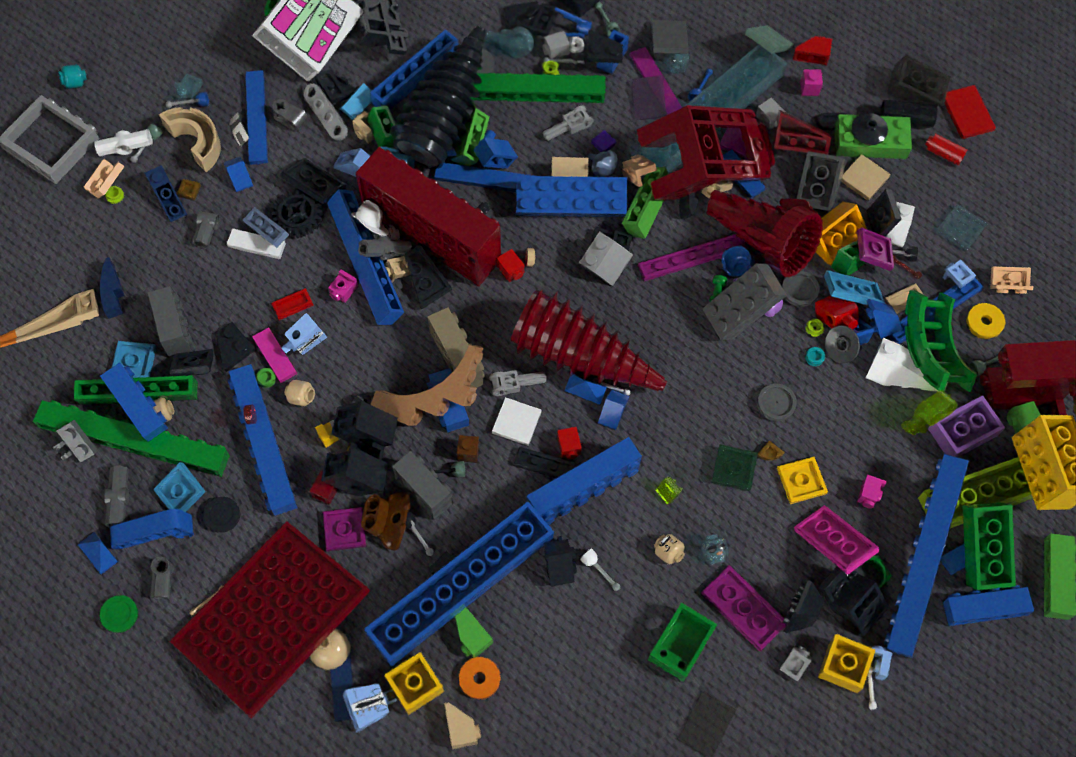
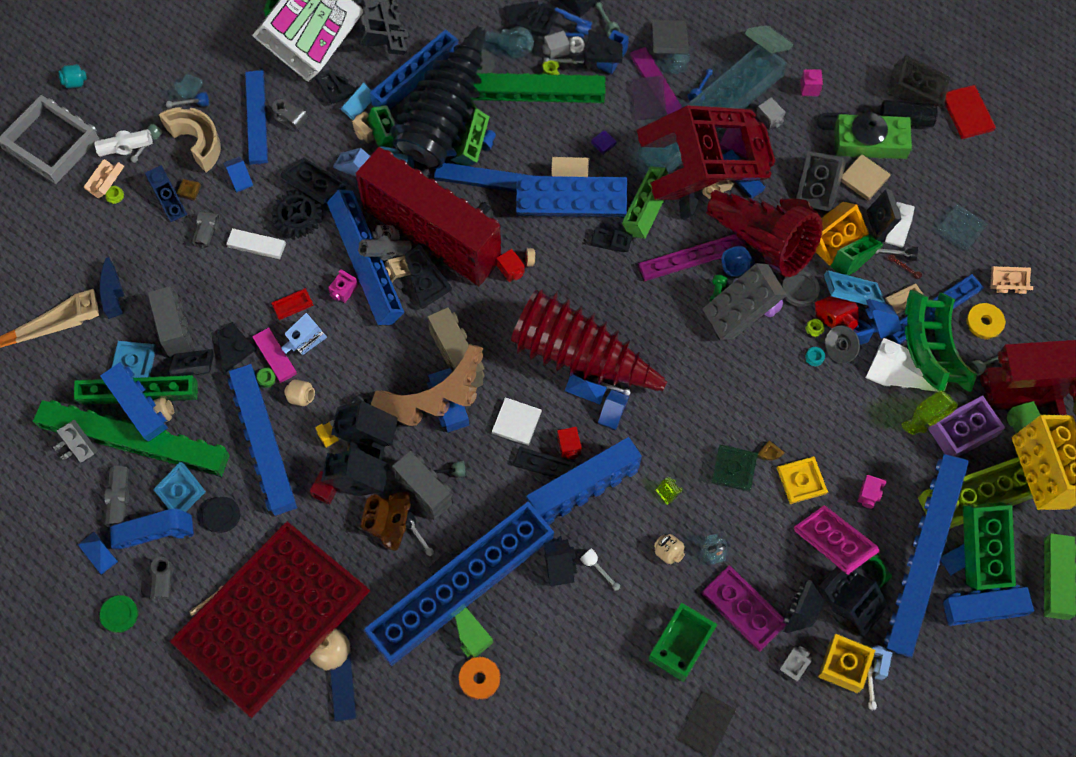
(238, 130): white sticker -> none
(250, 414): tile -> none
(265, 227): sand blue plate -> none
(325, 112): light grey plate -> none
(343, 529): magenta tile -> none
(367, 704): light blue torso -> none
(371, 217): white piece -> none
(414, 683): yellow brick -> none
(461, 728): tan slope -> none
(468, 448): reddish brown brick -> none
(495, 153): blue brick -> none
(511, 382): light grey connector -> none
(572, 121): light grey connector -> none
(603, 163): sand blue hair -> none
(606, 258): light grey slope -> none
(637, 167): light nougat bracket -> none
(776, 402): dark grey piece -> none
(799, 136): dark red wedge -> none
(814, 51): red slope -> none
(875, 249): magenta tile -> none
(946, 149): red brick -> none
(959, 273): light blue bracket -> none

